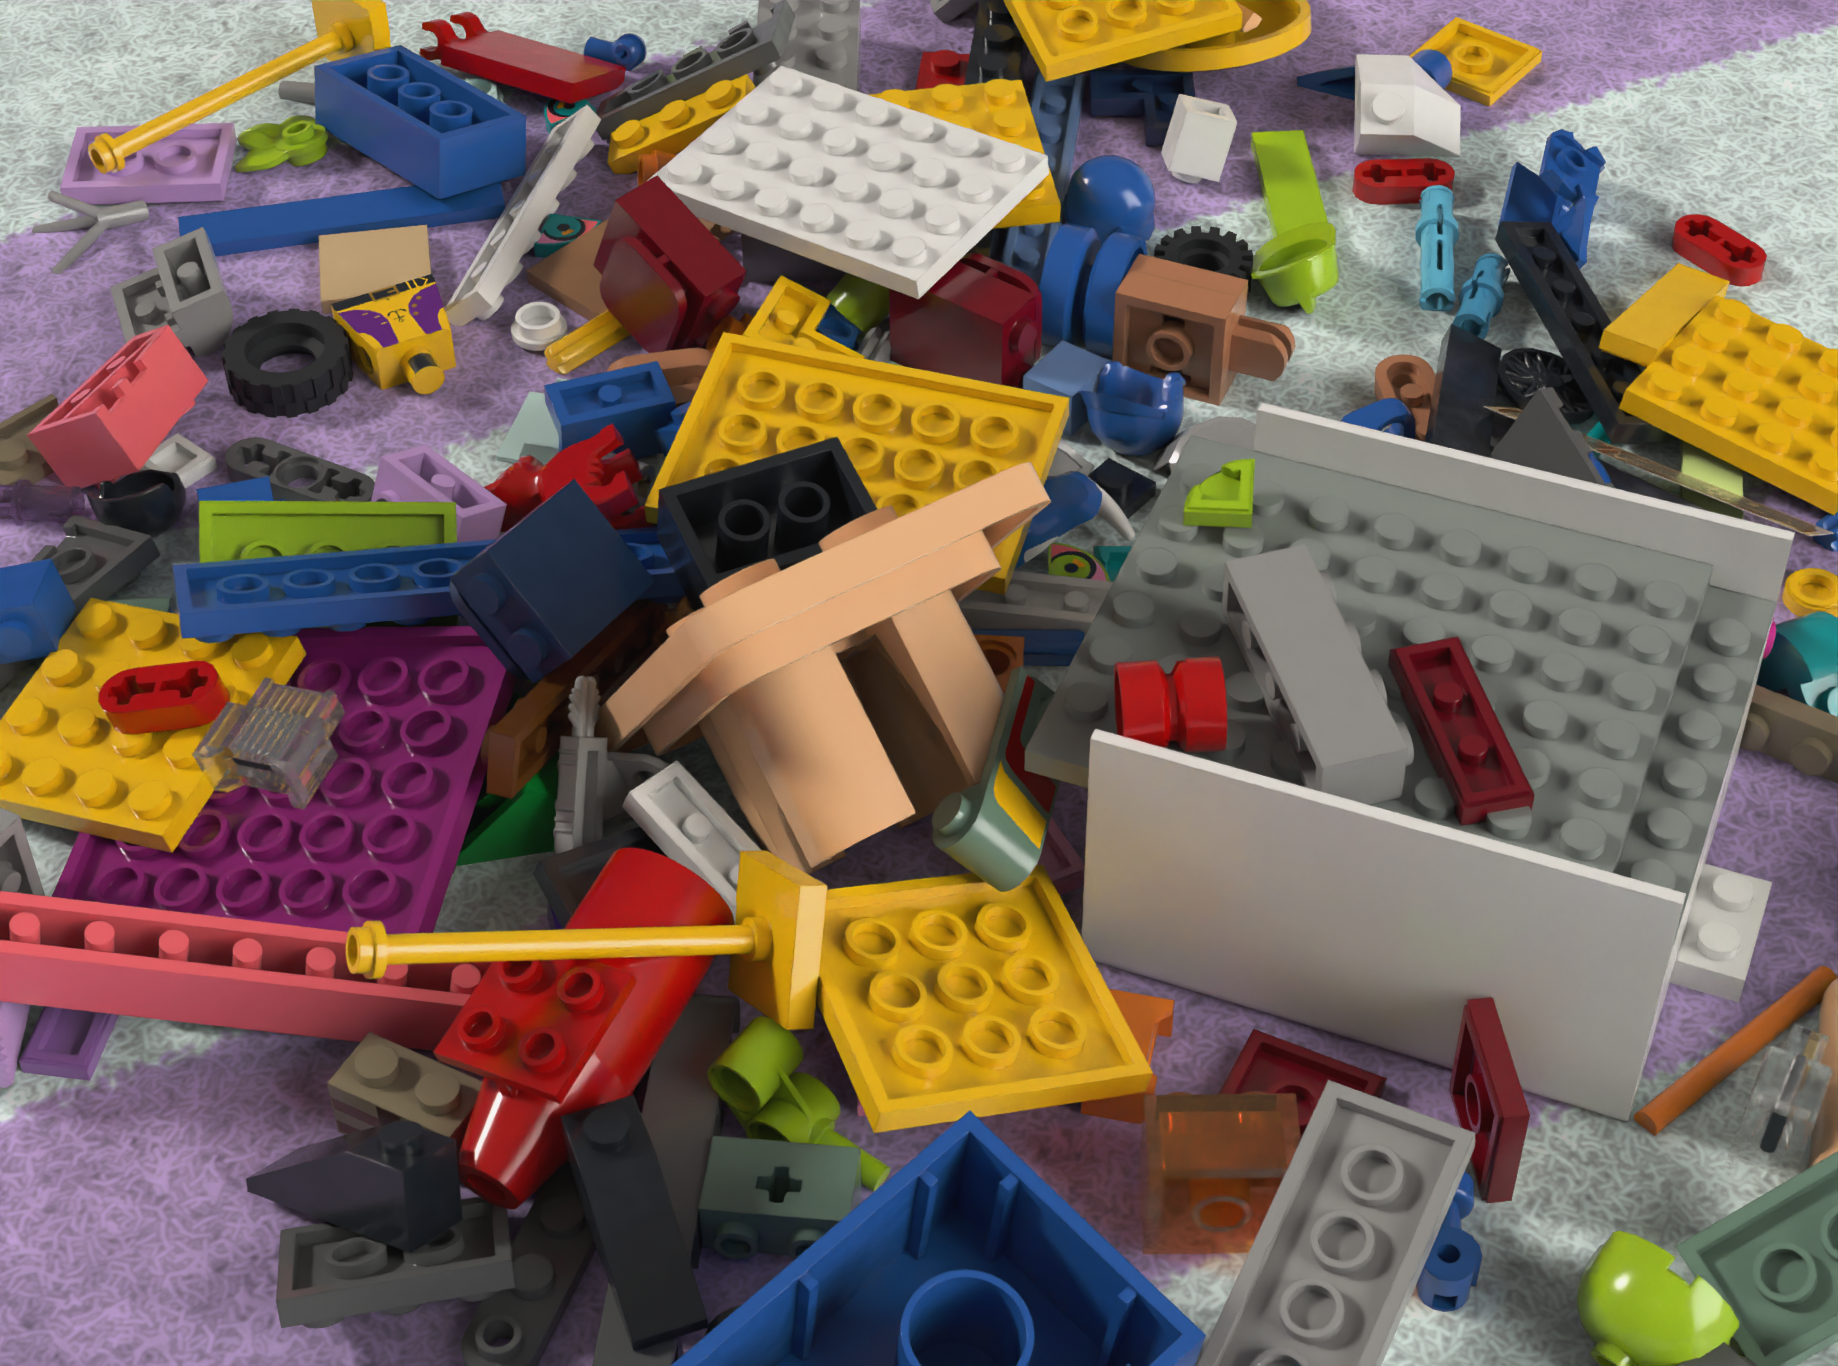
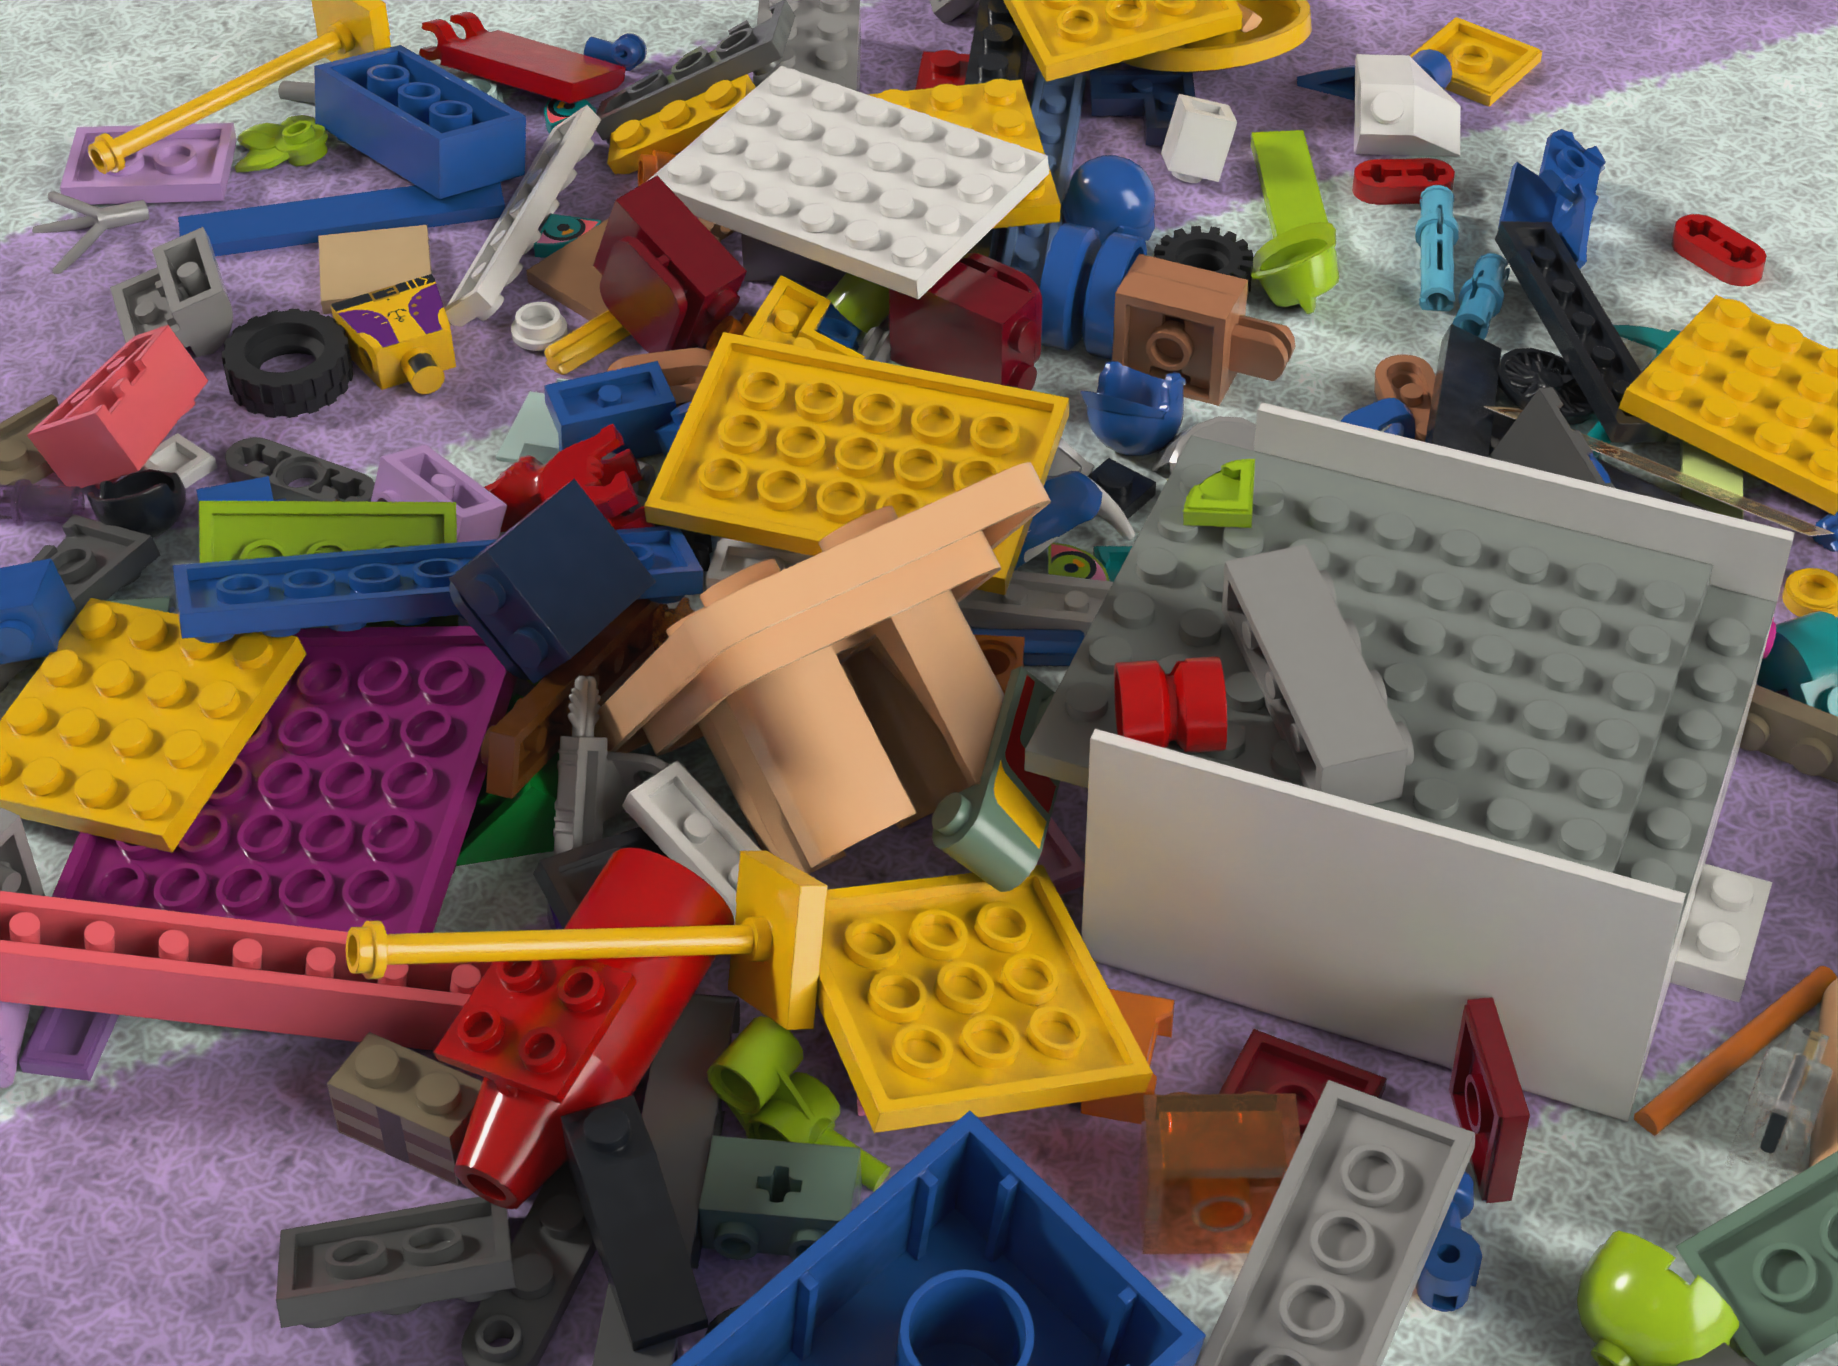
(163, 697): red beam -> none
(273, 742): clear piece -> none
(377, 1182): black slope -> none
(758, 514): black brick -> none
(1066, 373): medium blue brick -> none
(1459, 729): dark red tile -> none
(1661, 314): yellow tile -> none

